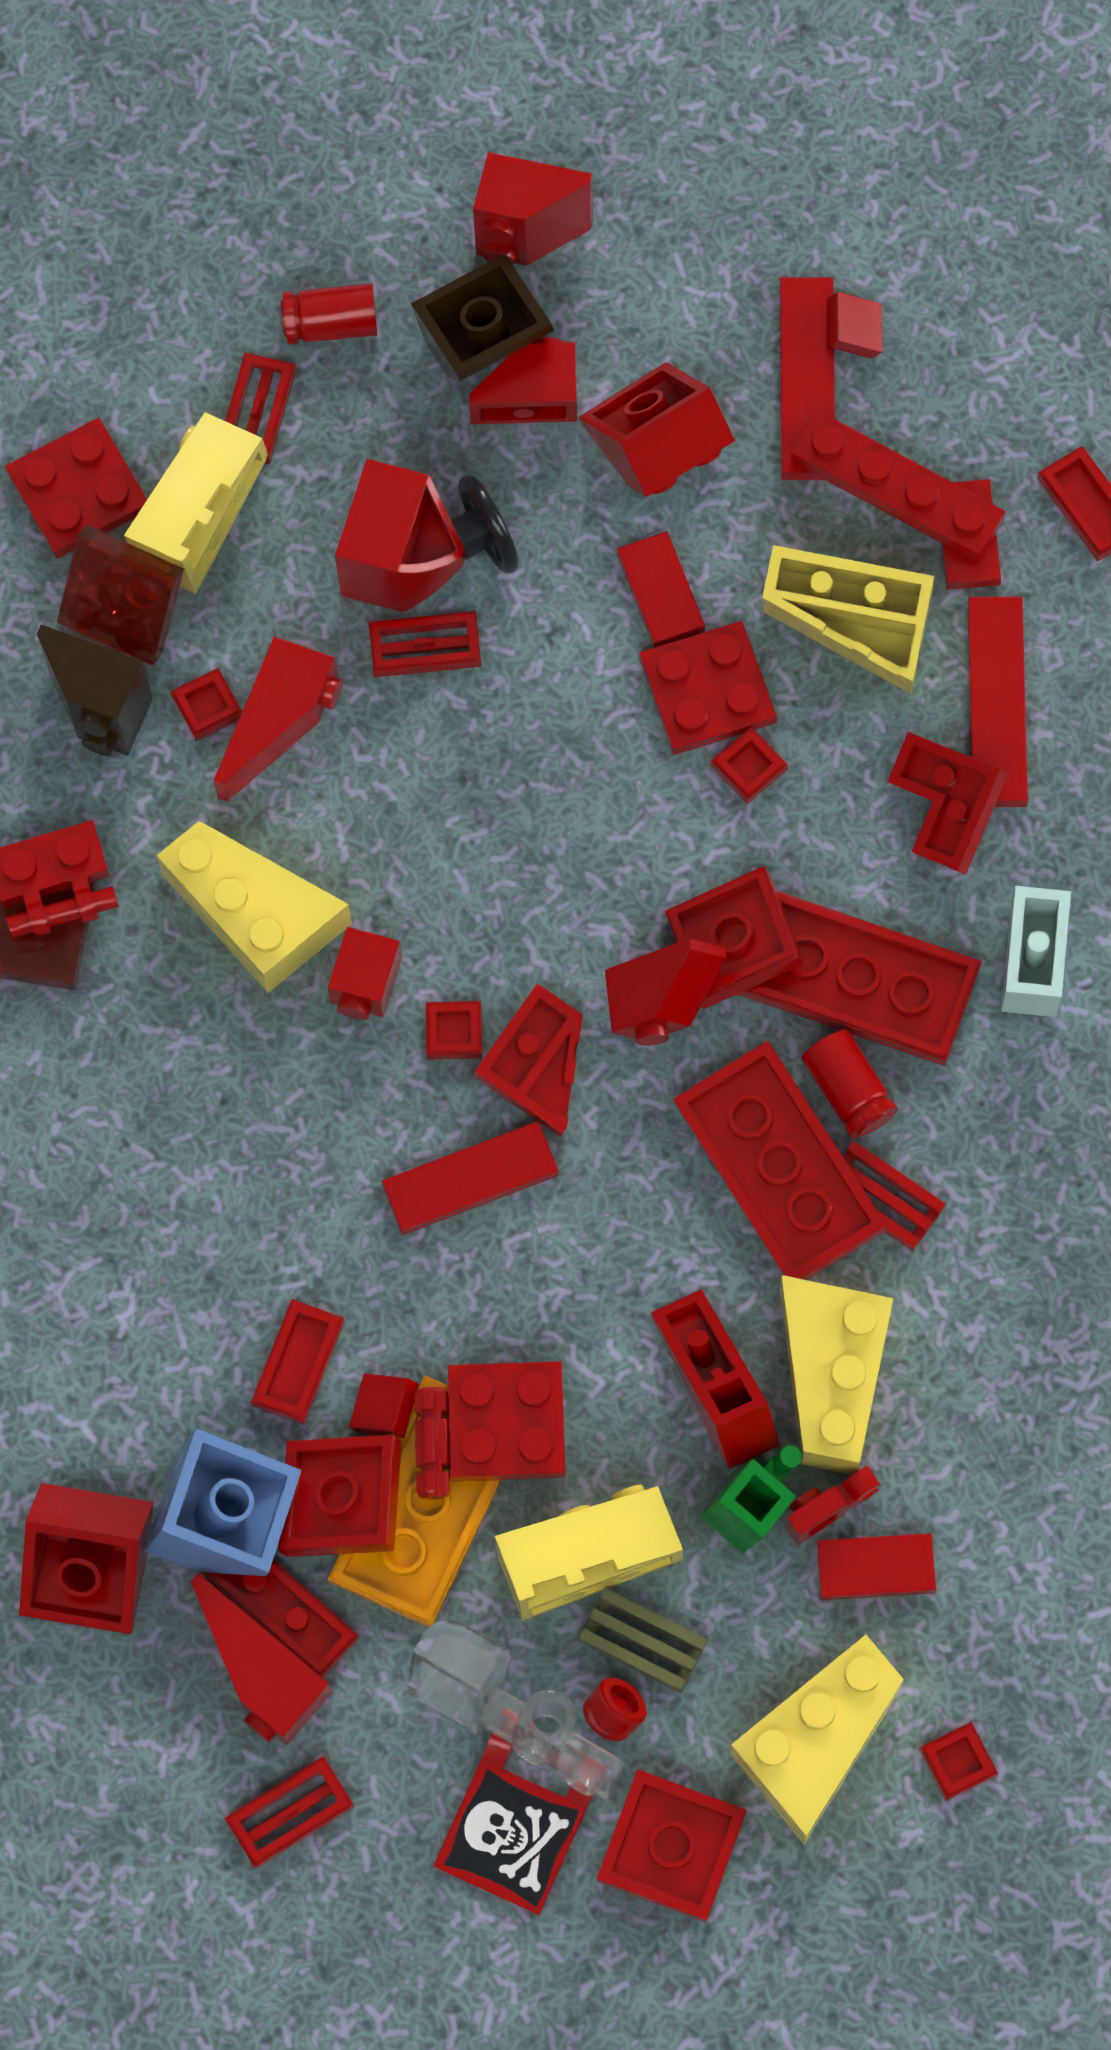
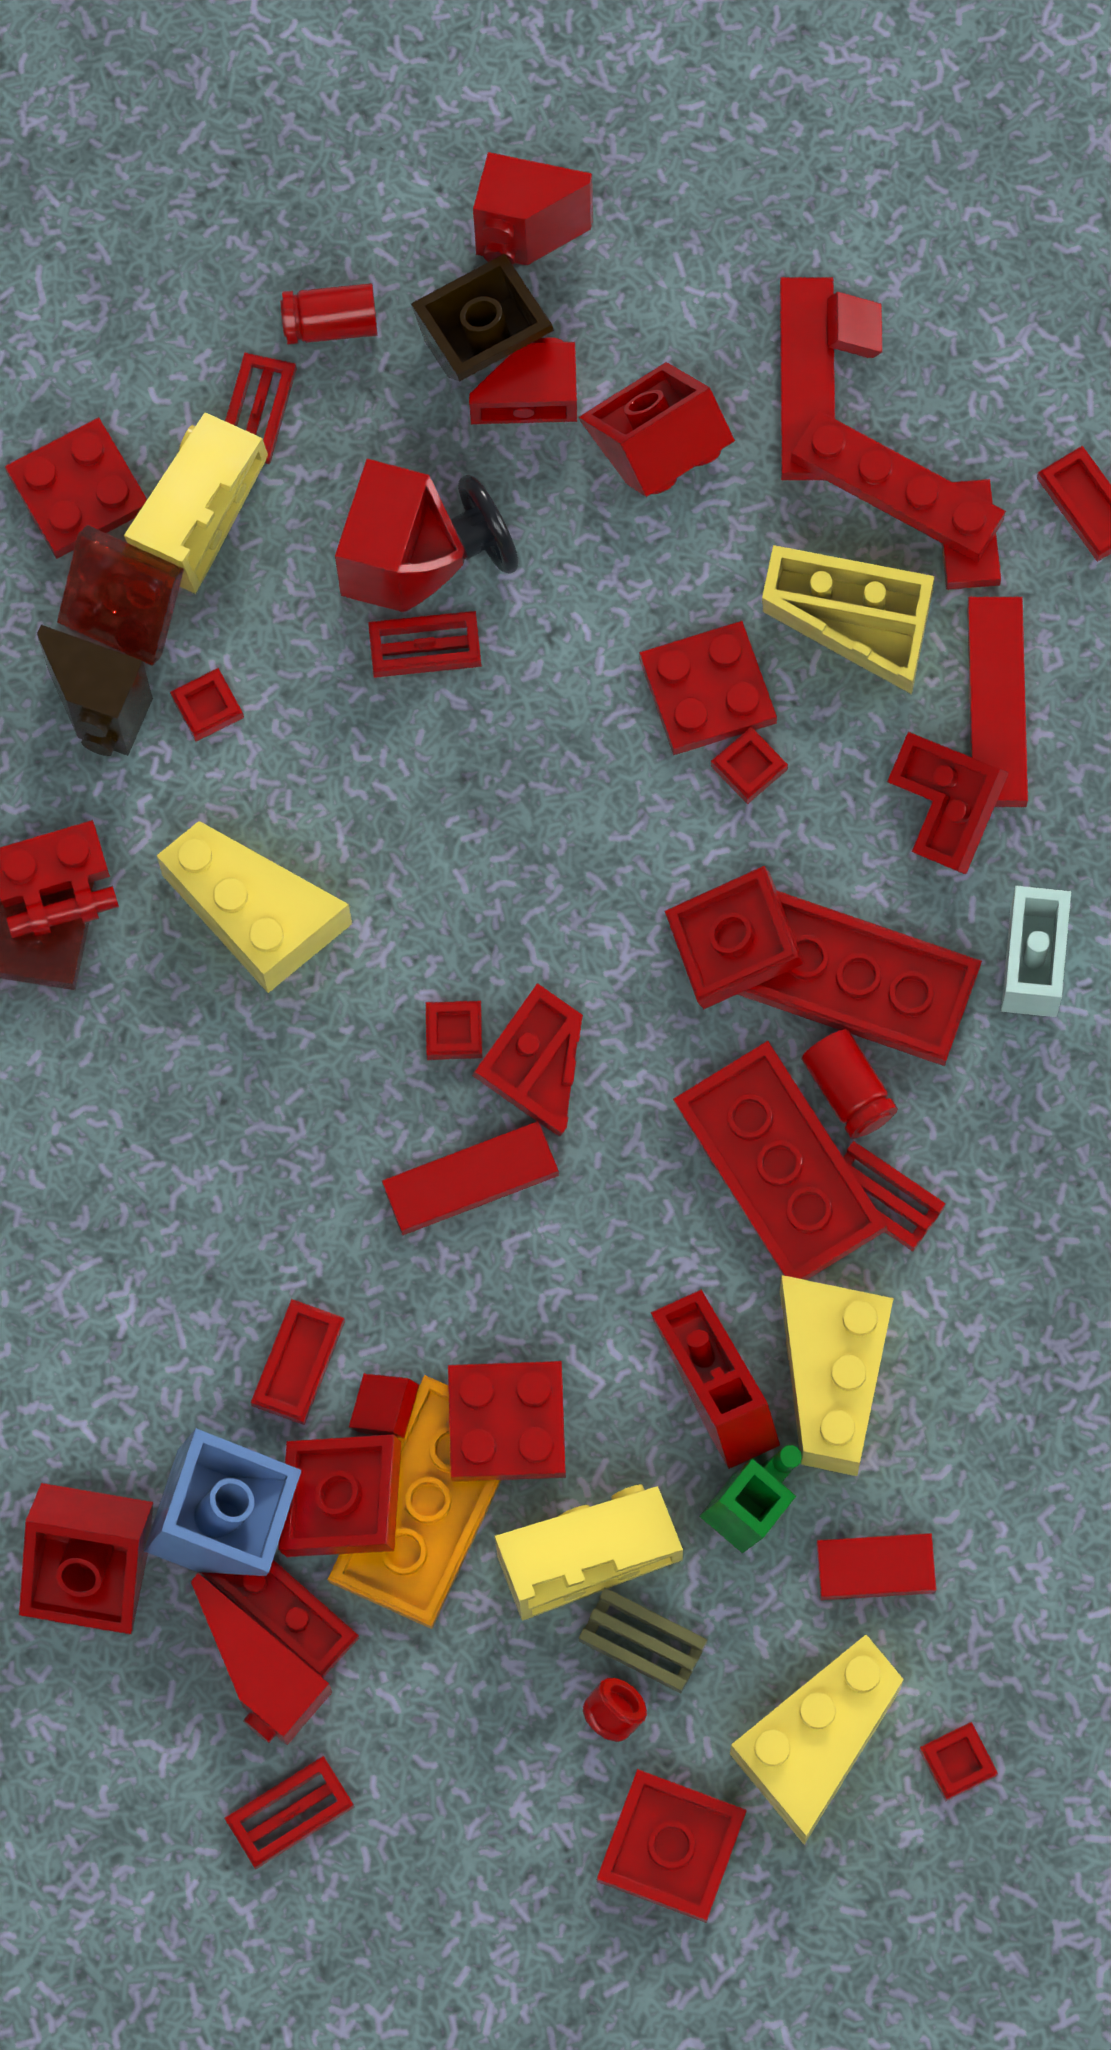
(280, 710): red slope -> none
(364, 974): red brick -> none
(432, 1443): red axle -> none
(465, 1681): clear plate -> none
(511, 1832): flag -> none
(660, 589): red tile -> none
(661, 990): red slope -> none
(817, 1511): red plate -> none

